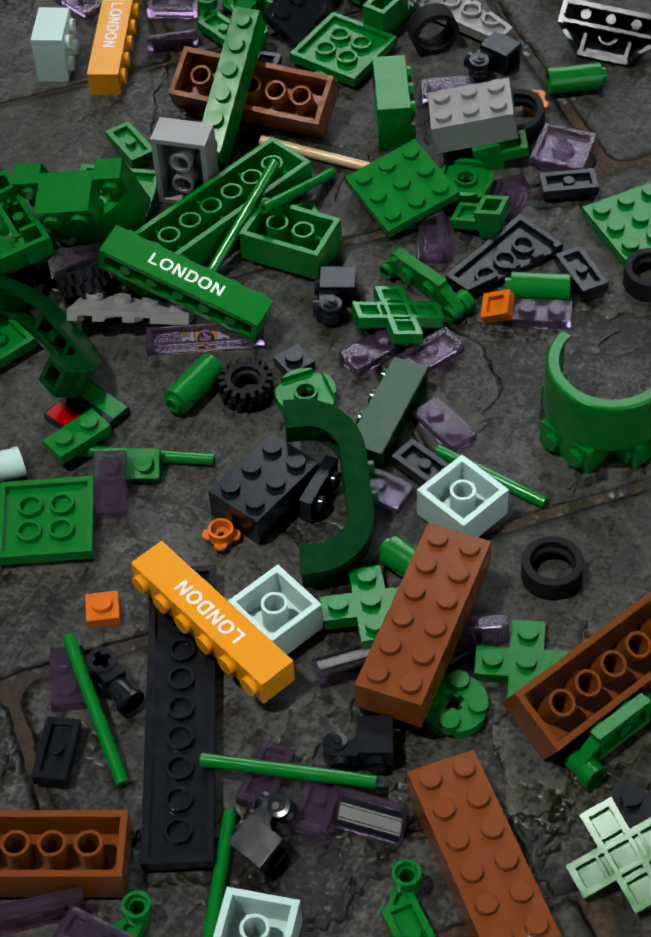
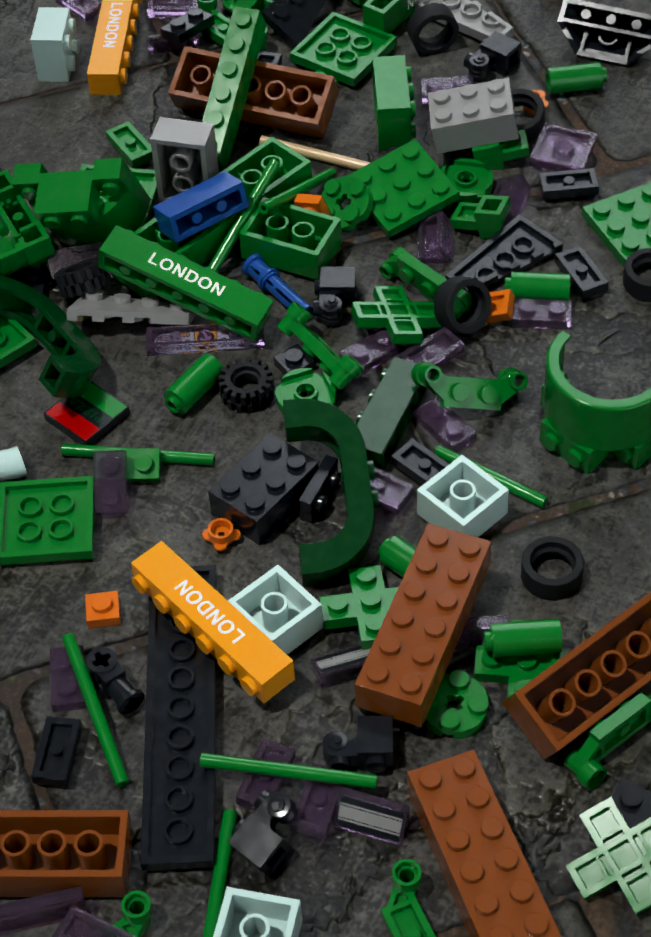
(77, 436): green plate -> none
(187, 25): none -> black plate
(200, 206): none -> blue brick
(269, 280): none -> blue pin
(312, 202): none -> orange plate
(340, 369): none -> green plate
(354, 190): none -> green plate
(468, 391): none -> green plate
(480, 305): none -> black tyre
(523, 638): none -> green brick

